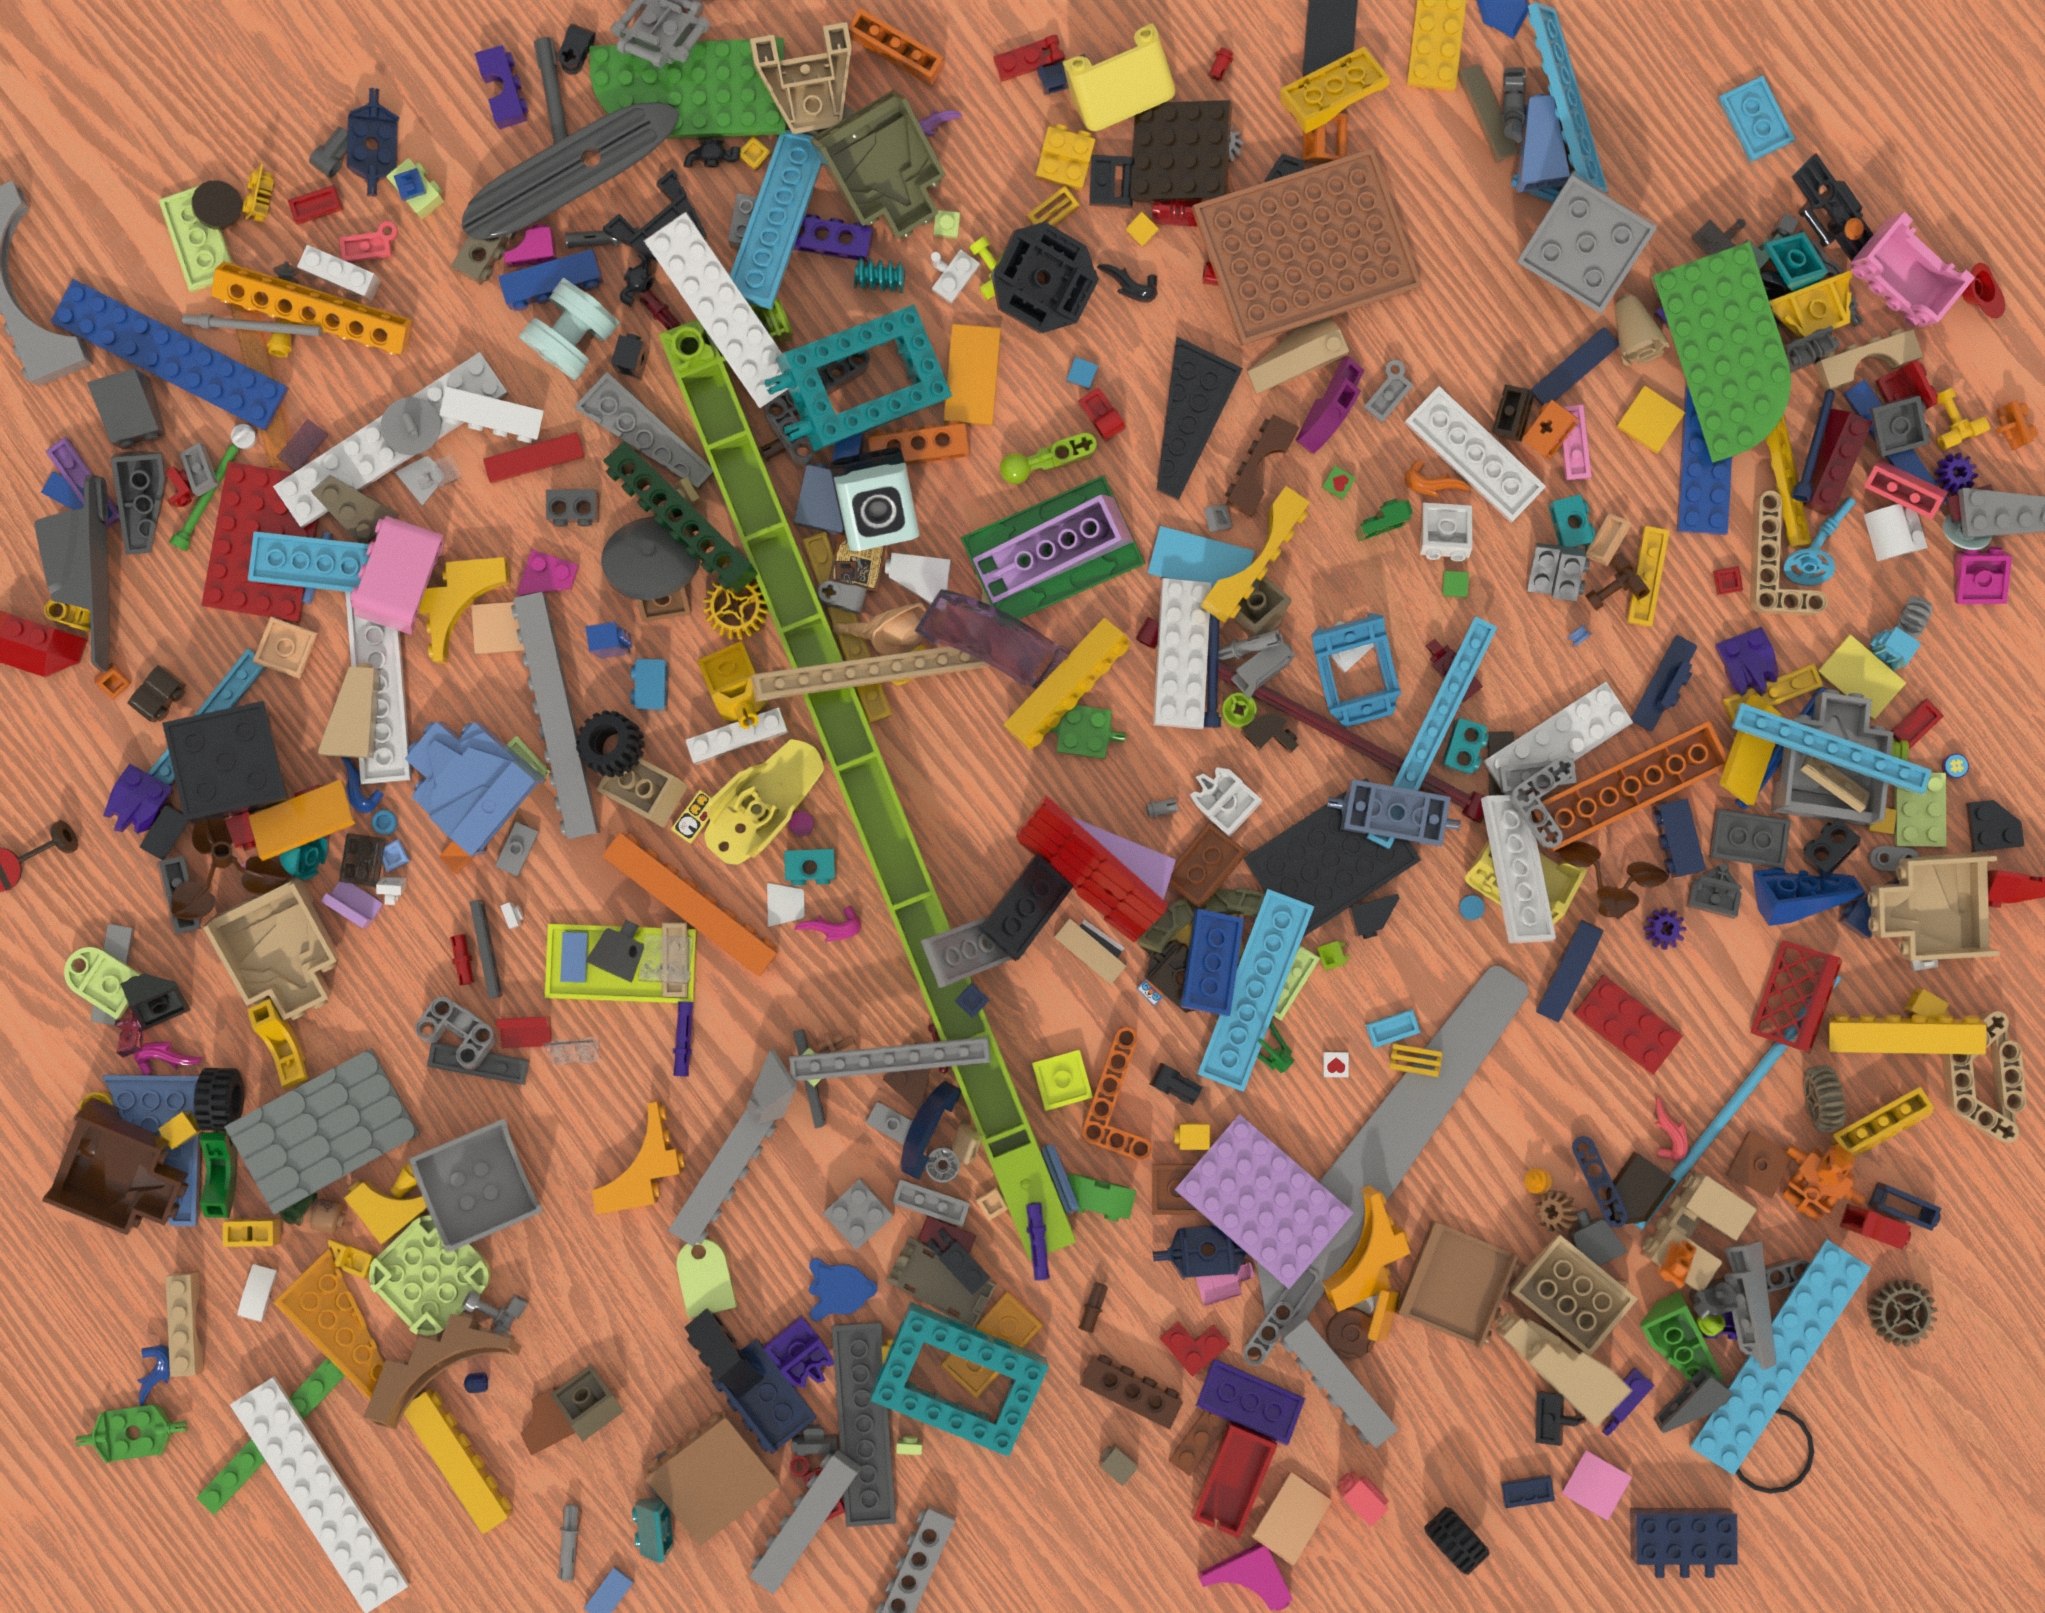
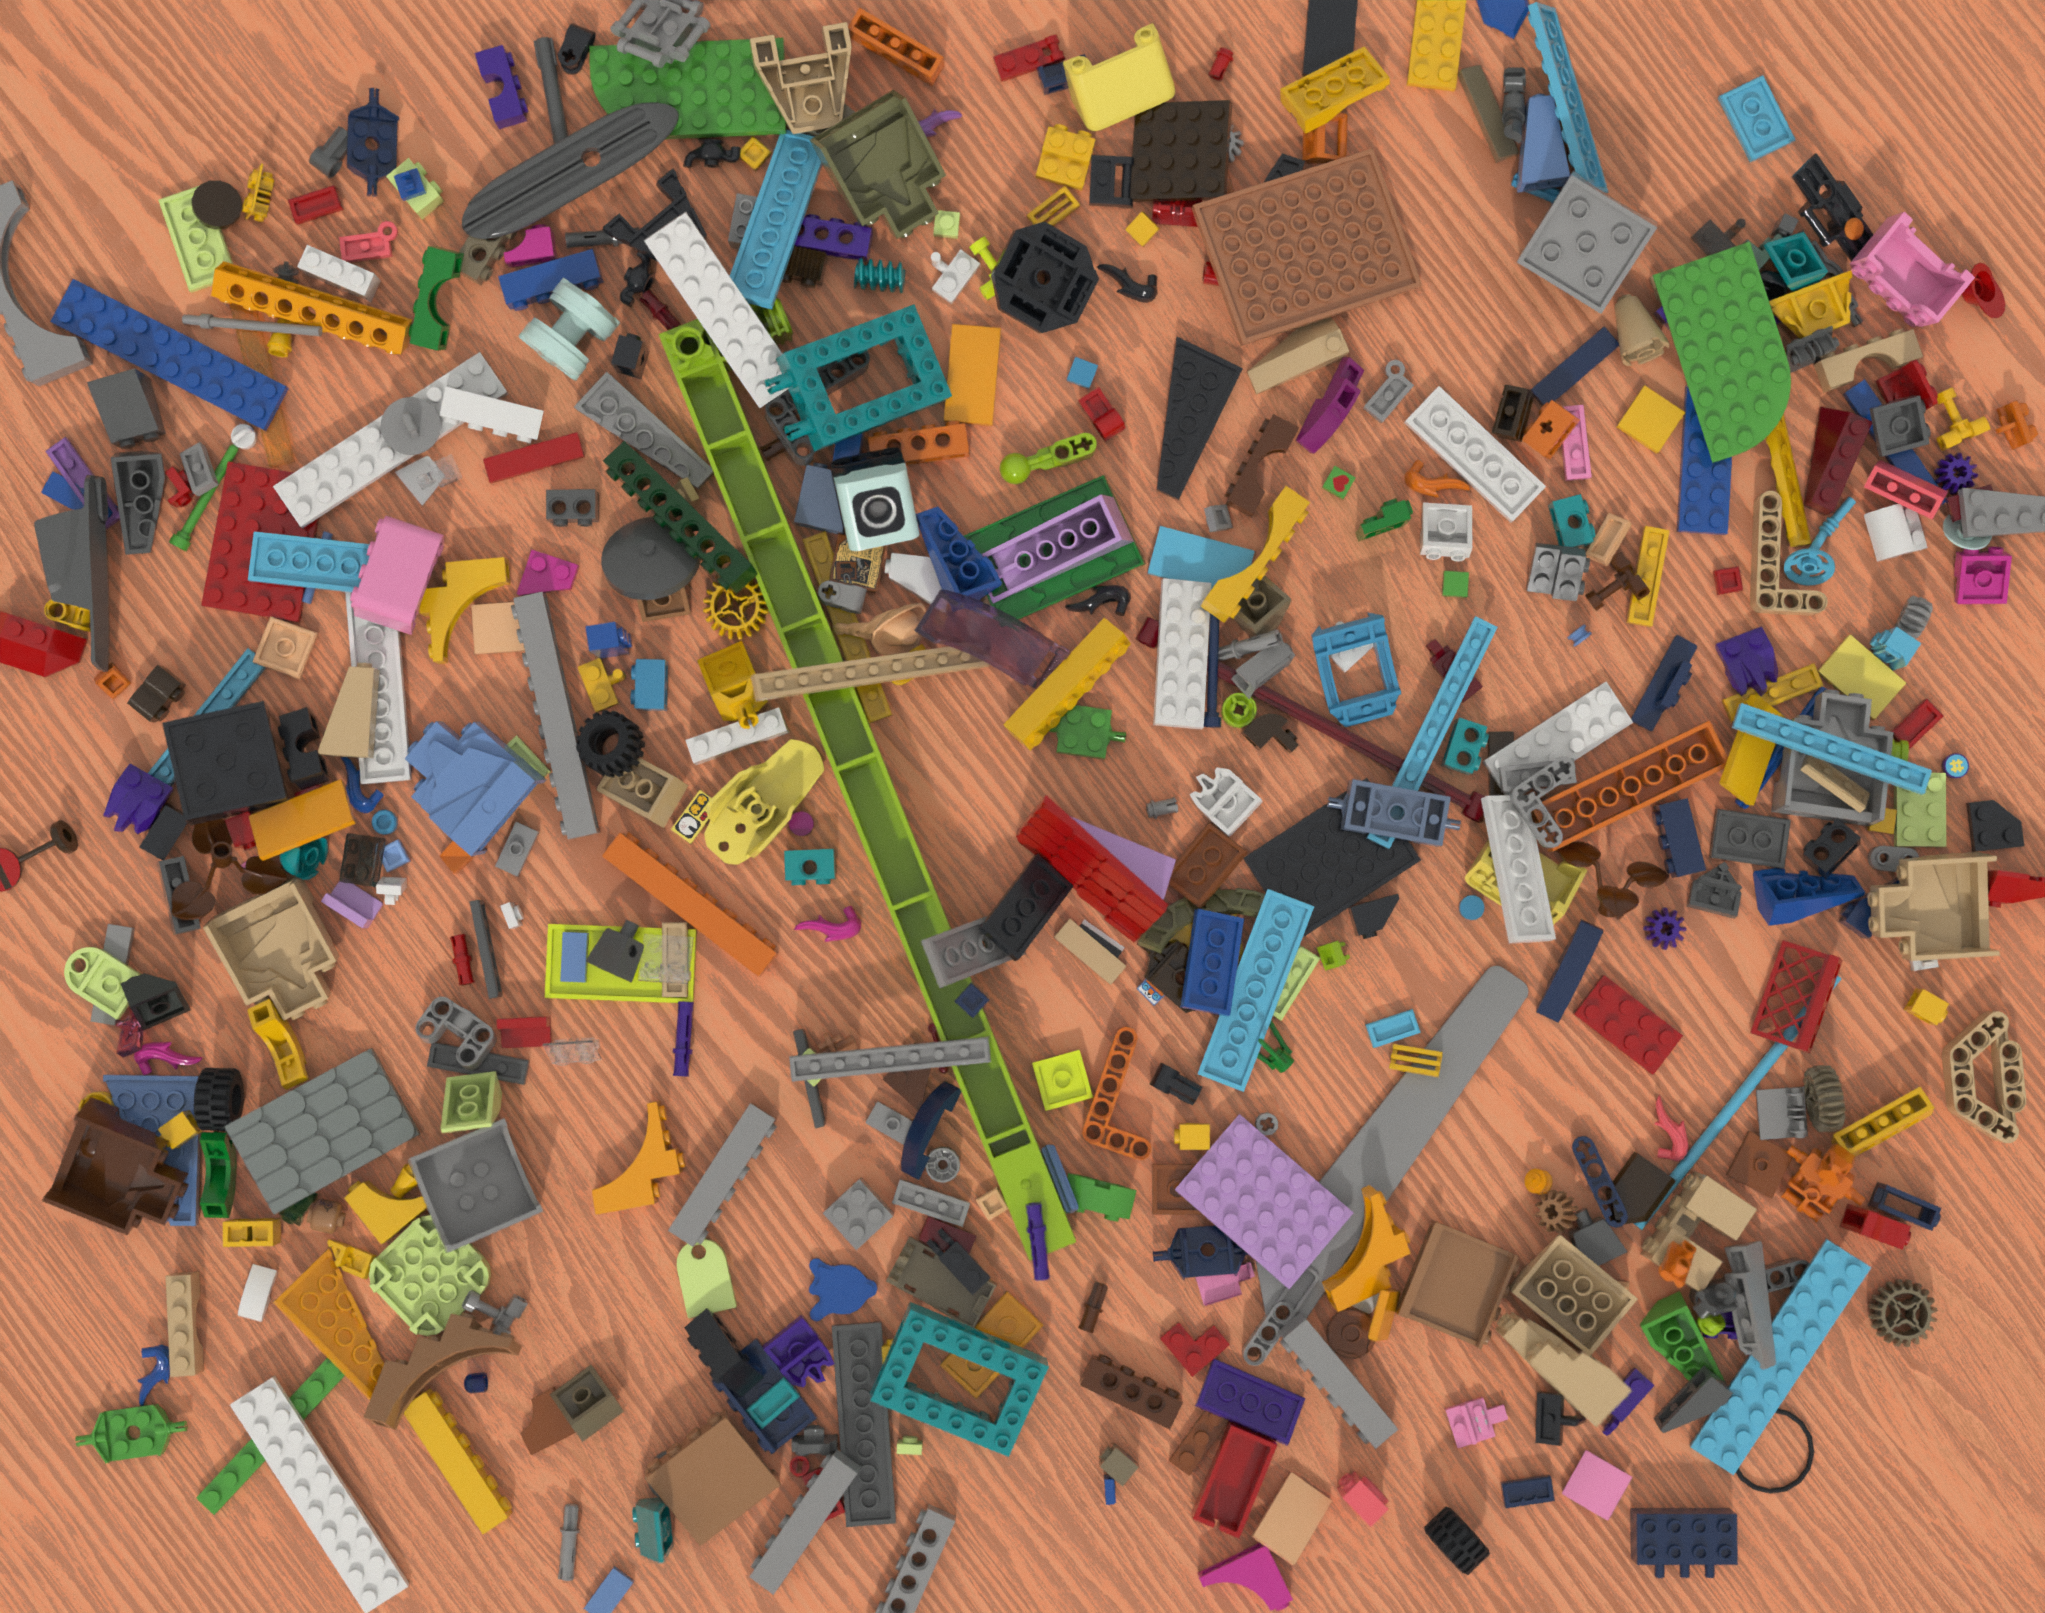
(297, 731): none -> black arch
(302, 445): tile -> none
(352, 508): dark tan wing -> none
(428, 327): none -> green arch
(471, 1102): none -> yellowish green slope
(600, 684): none -> yellow plate
(771, 1091): light grey slope -> none
(773, 1402): none -> teal tile
(784, 904): white sticker -> none
(806, 266): none -> dark brown brick
(954, 557): none -> blue wedge
(966, 1142): tan slope -> none
(1103, 595): none -> black piece
(1109, 1485): none -> blue tile
(1263, 1116): none -> light grey bush
(1335, 1064): white tile -> none
(1473, 1421): none -> bright pink piece
(1781, 1113): none -> light grey hinge
(1803, 491): dark blue piece -> none
(1907, 1034): yellow brick -> none

